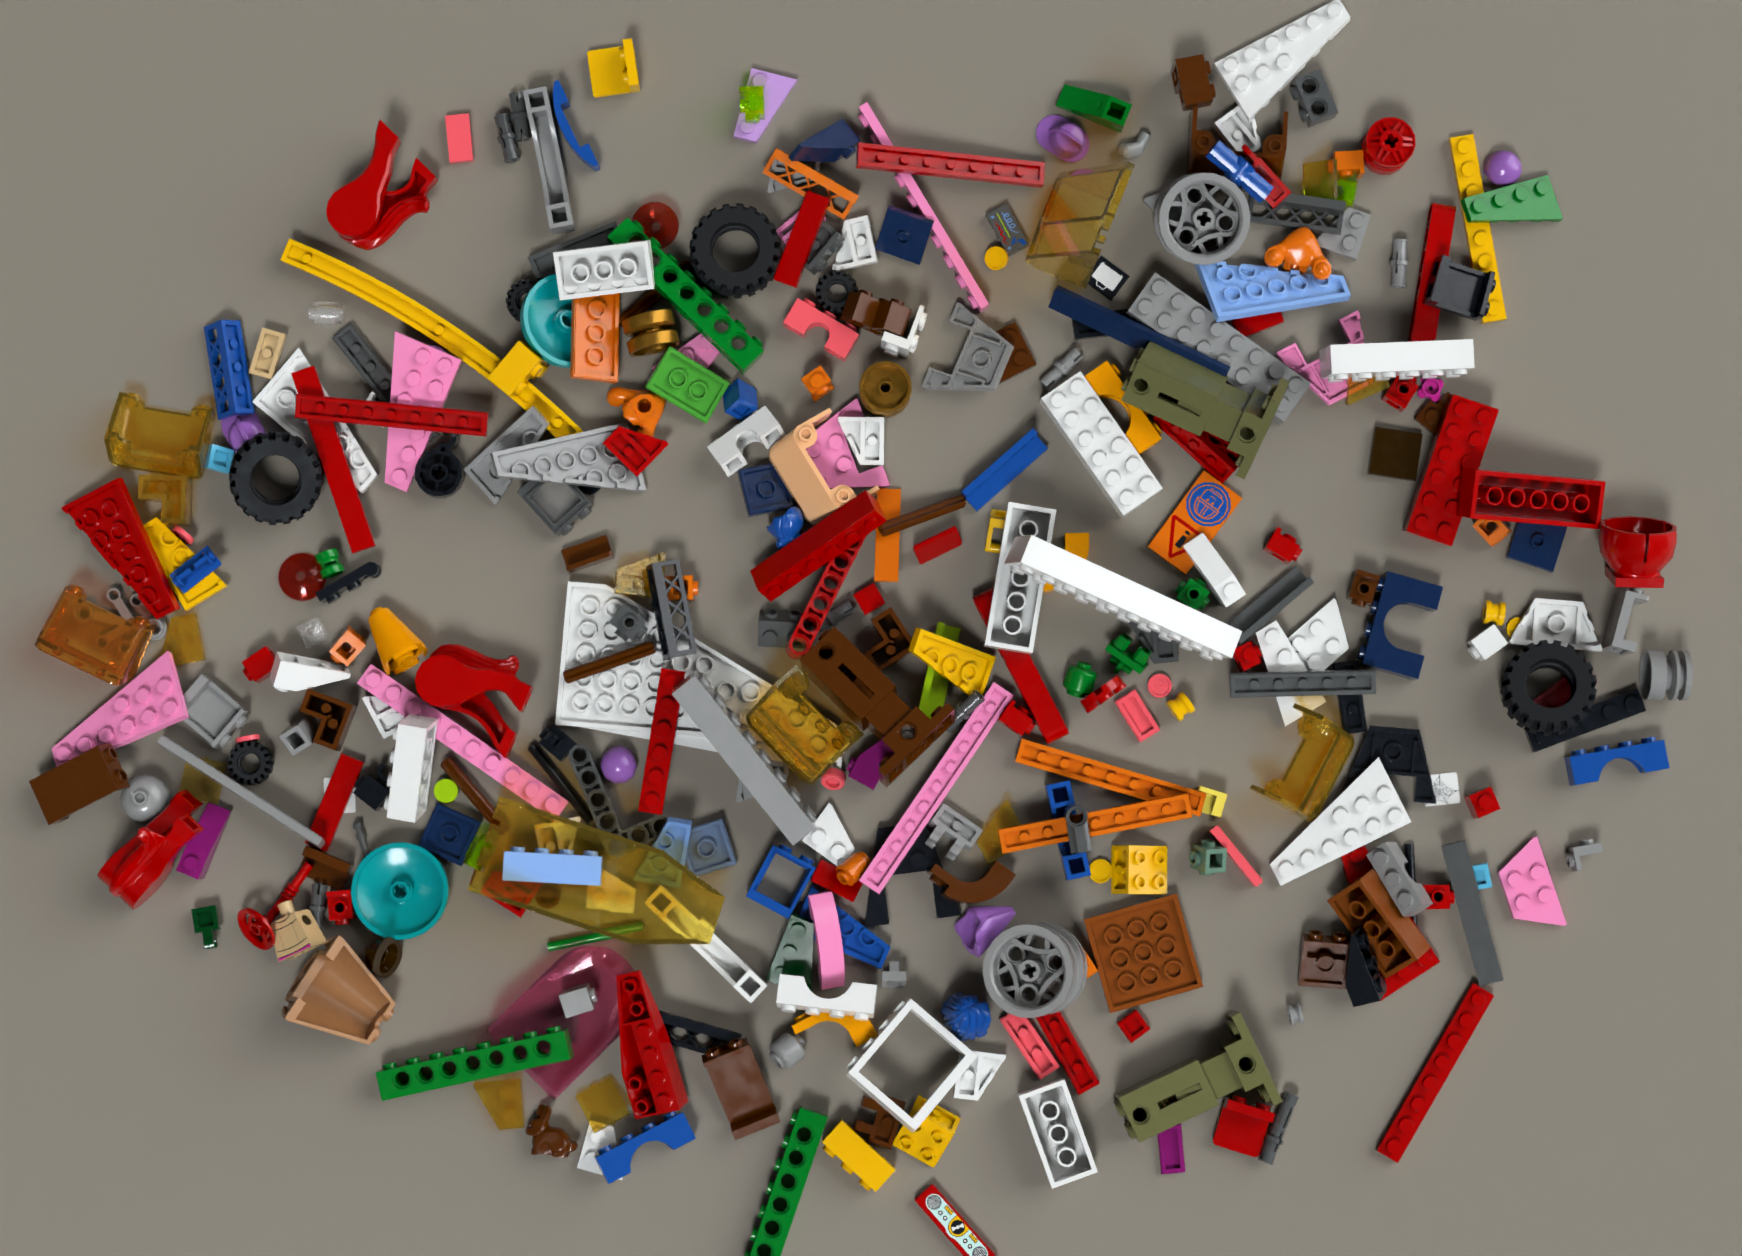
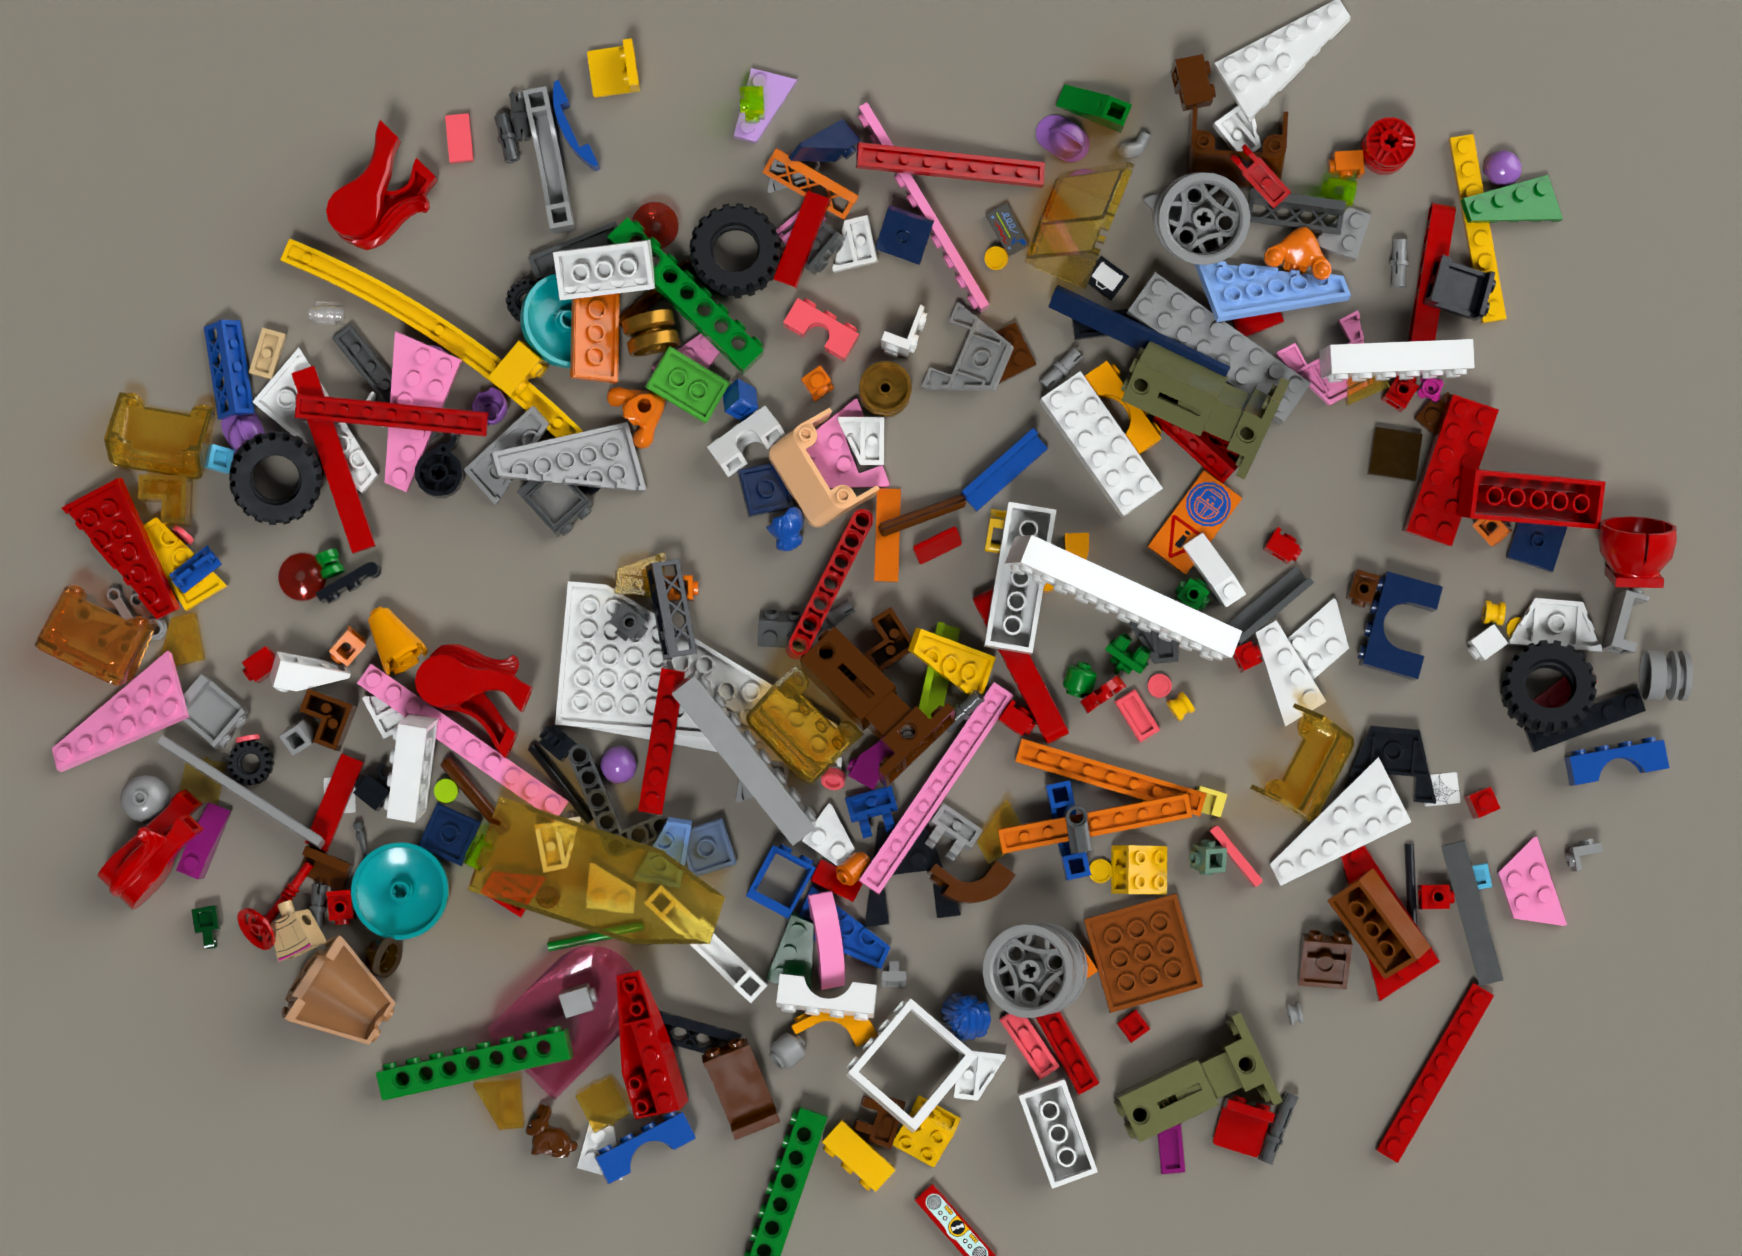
(79, 783): reddish brown panel -> none
(313, 632): clear tile -> none
(492, 402): none -> medium lavender hair
(552, 868): light blue brick -> none
(587, 554): reddish brown panel -> none
(609, 662): reddish brown axle -> none
(634, 448): red wing -> none
(818, 545): red brick -> none
(826, 282): black tyre -> none
(869, 599): red tile -> none
(870, 805): none -> blue plate
(876, 314): reddish brown brick -> none
(982, 926): medium lavender hat -> none
(1239, 171): blue piece -> none
(1302, 683): dark grey tile -> none
(1320, 96): dark grey brick -> none
(1320, 179): clear yellow piece -> none
(1351, 706): black tile -> none
(1362, 975): black slope -> none
(1406, 893): light grey arch -> none

